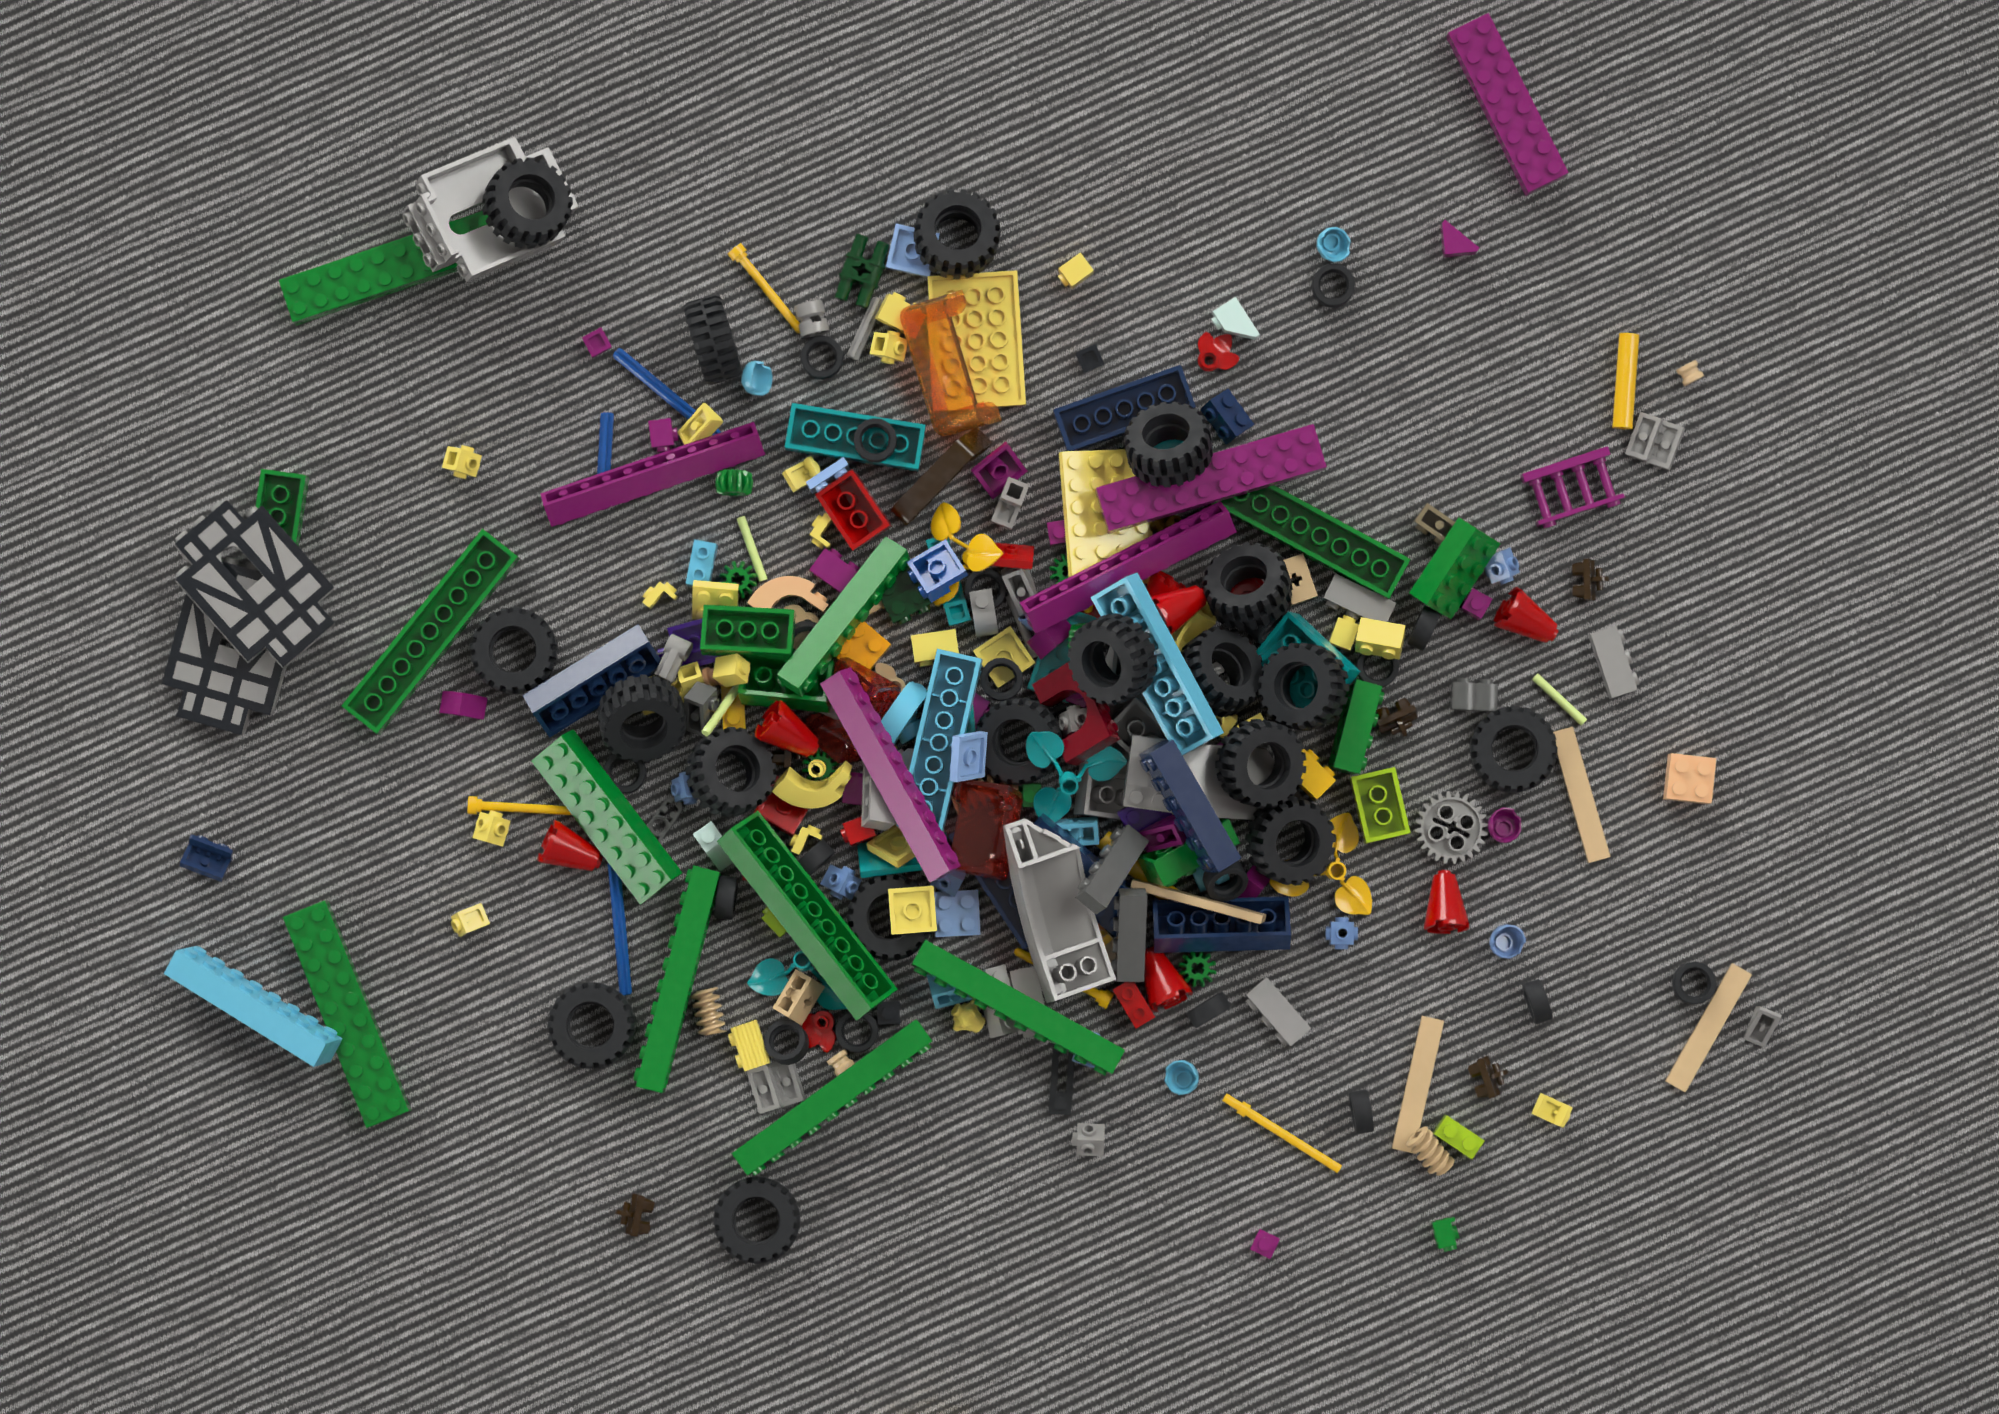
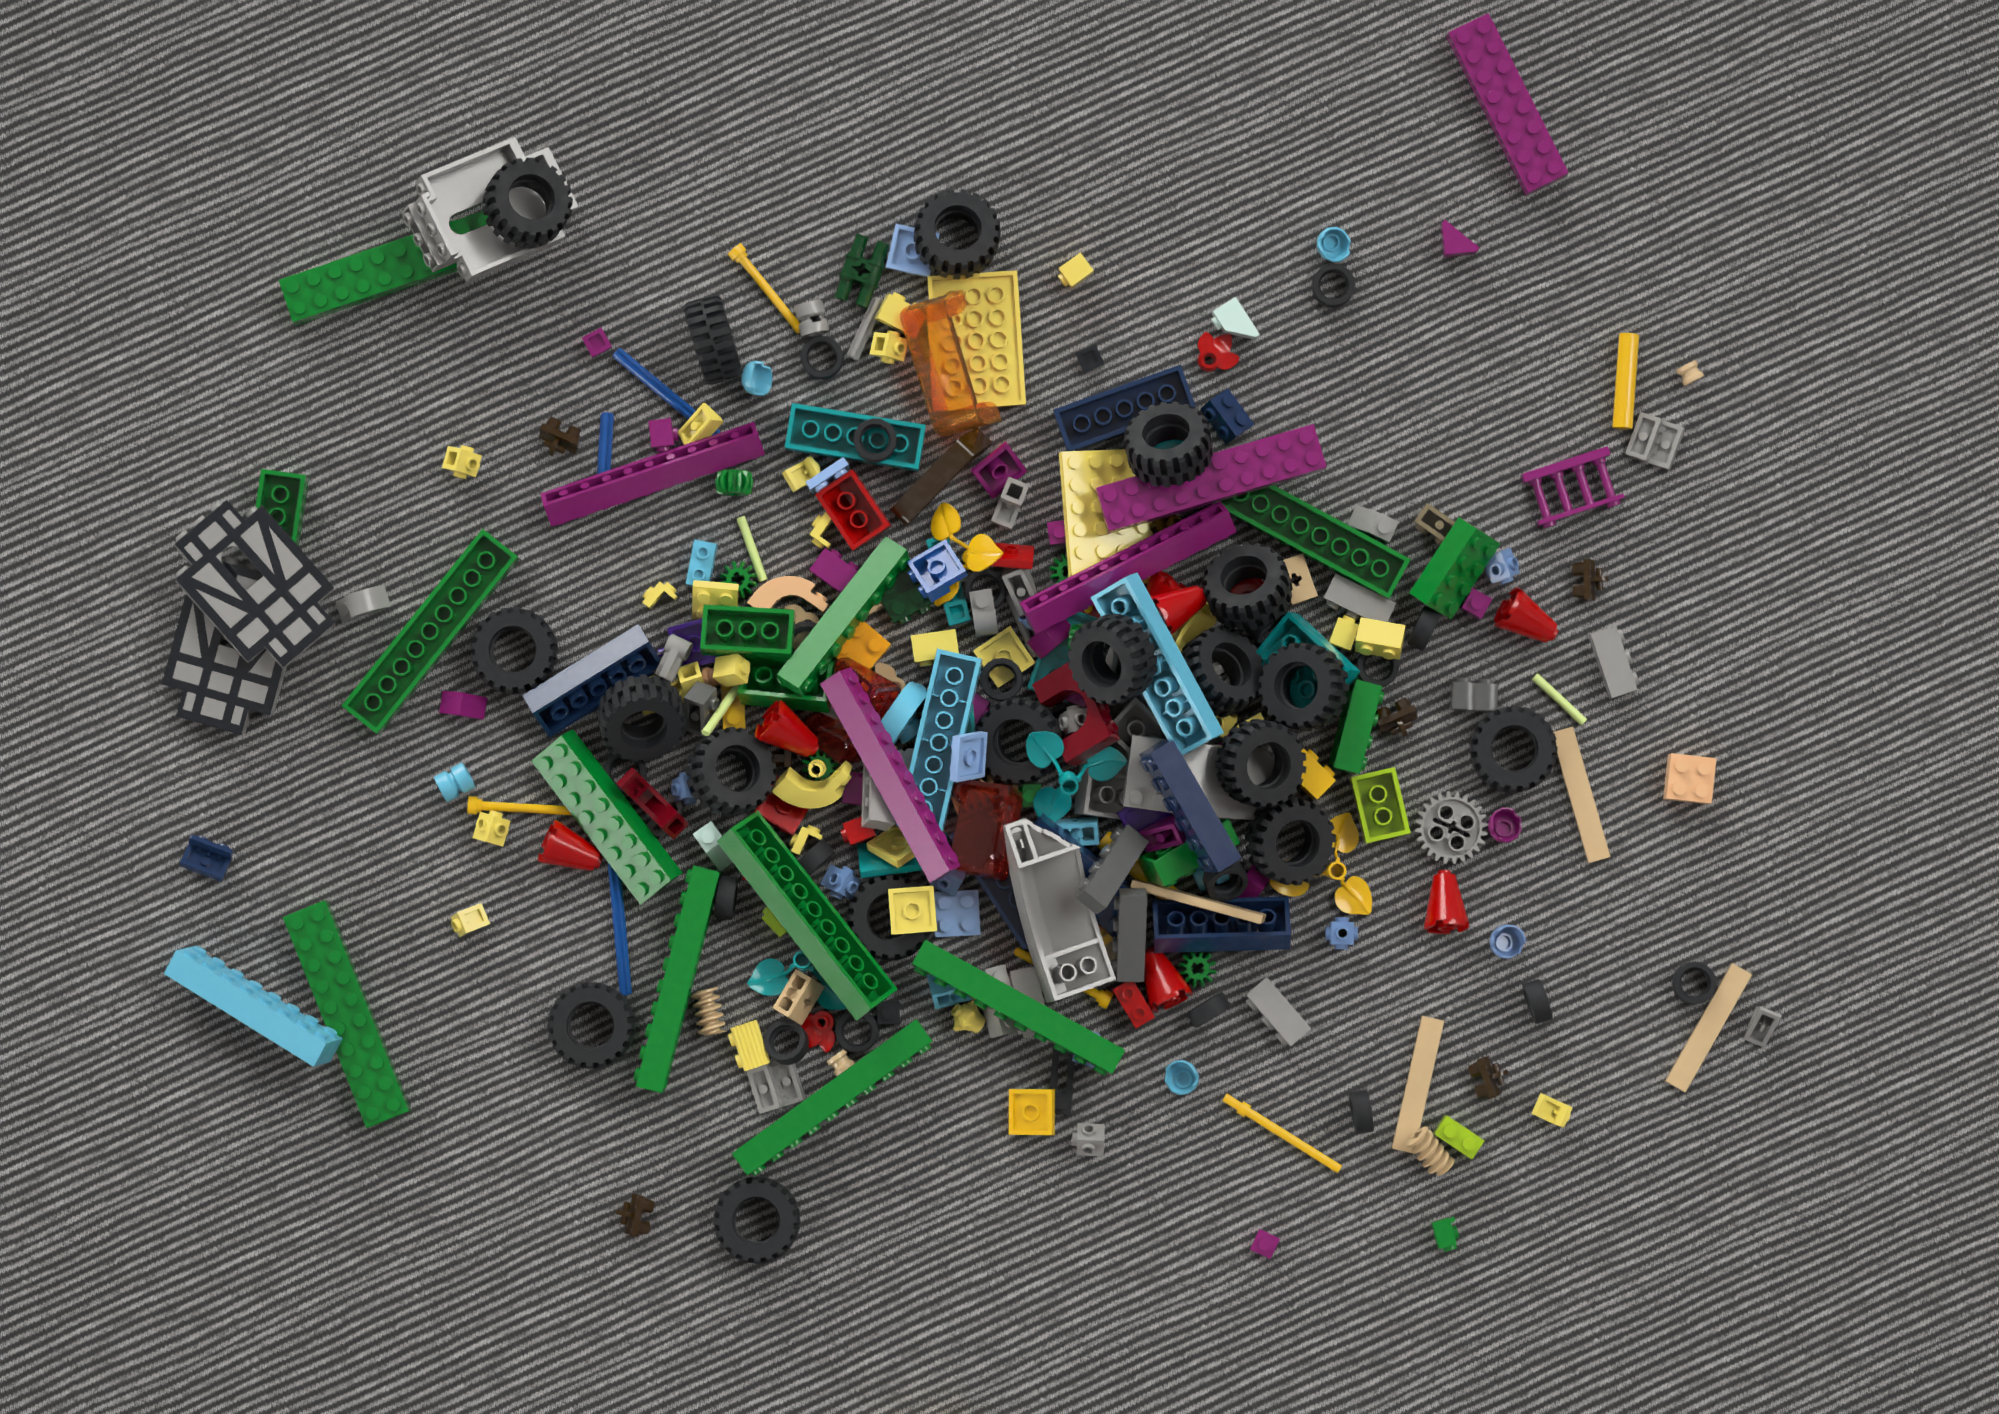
(363, 603): none -> light grey brick
(454, 782): none -> medium azure wheel
(558, 440): none -> dark brown hips
(652, 803): none -> dark red arch
(1031, 1111): none -> yellow plate
(1373, 524): none -> light grey slope

